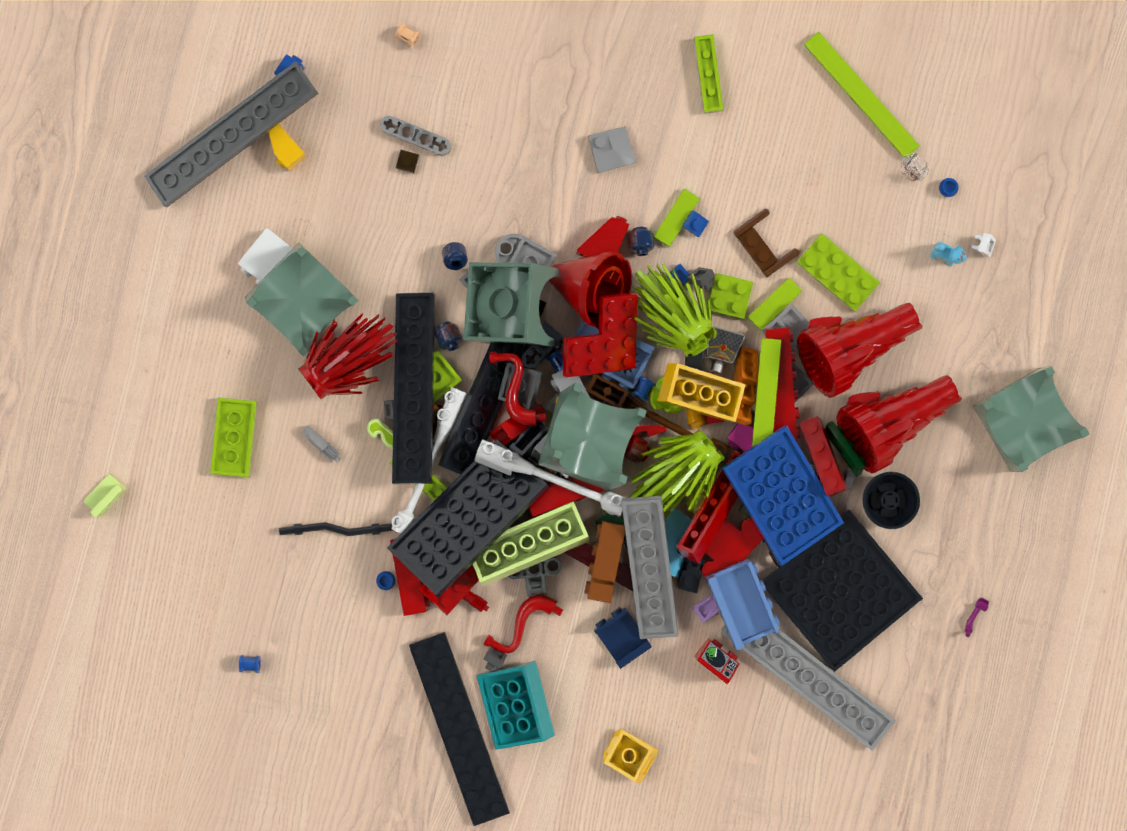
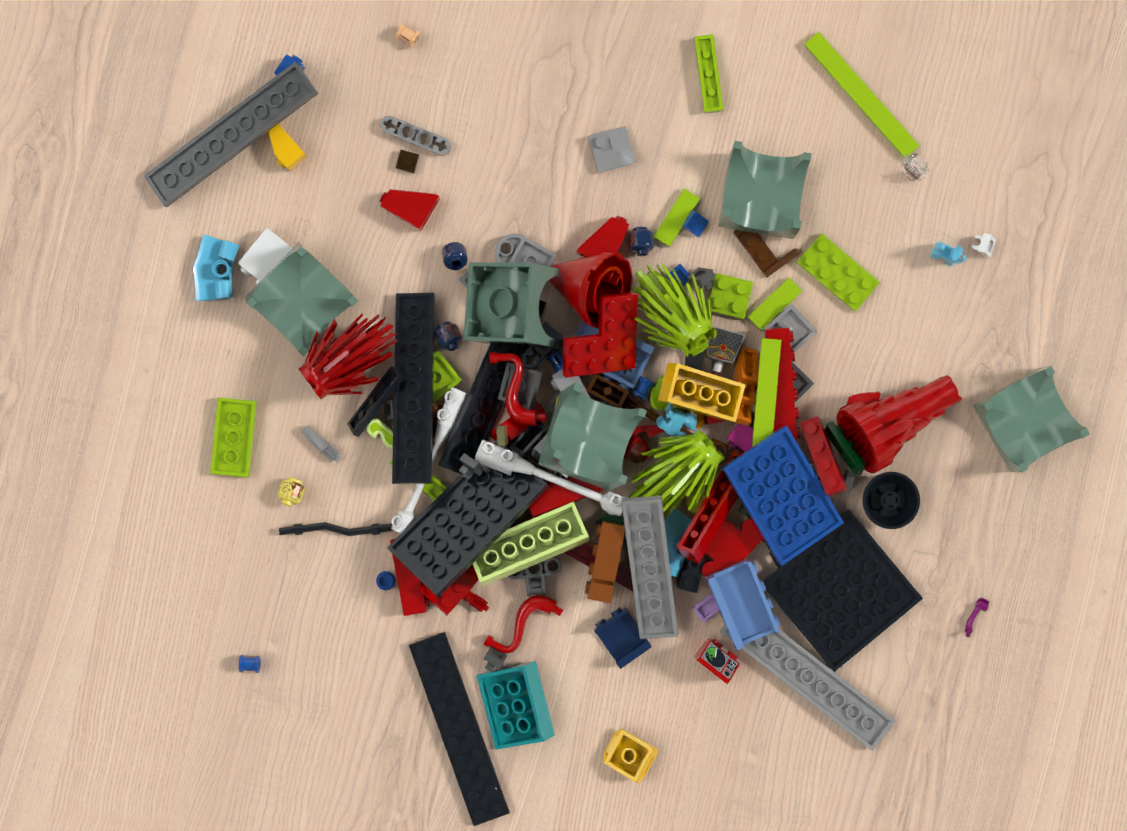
(104, 495): yellowish green panel -> none
(210, 256): none -> medium azure panel
(291, 491): none -> light yellow head
(374, 401): none -> black tile
(410, 206): none -> red slope
(469, 467): none -> dark grey tile
(502, 437): none -> olive tile
(675, 420): none -> medium azure animal
(763, 192): none -> sand green piece
(838, 353): red cone -> none
(948, 187): blue plate -> none

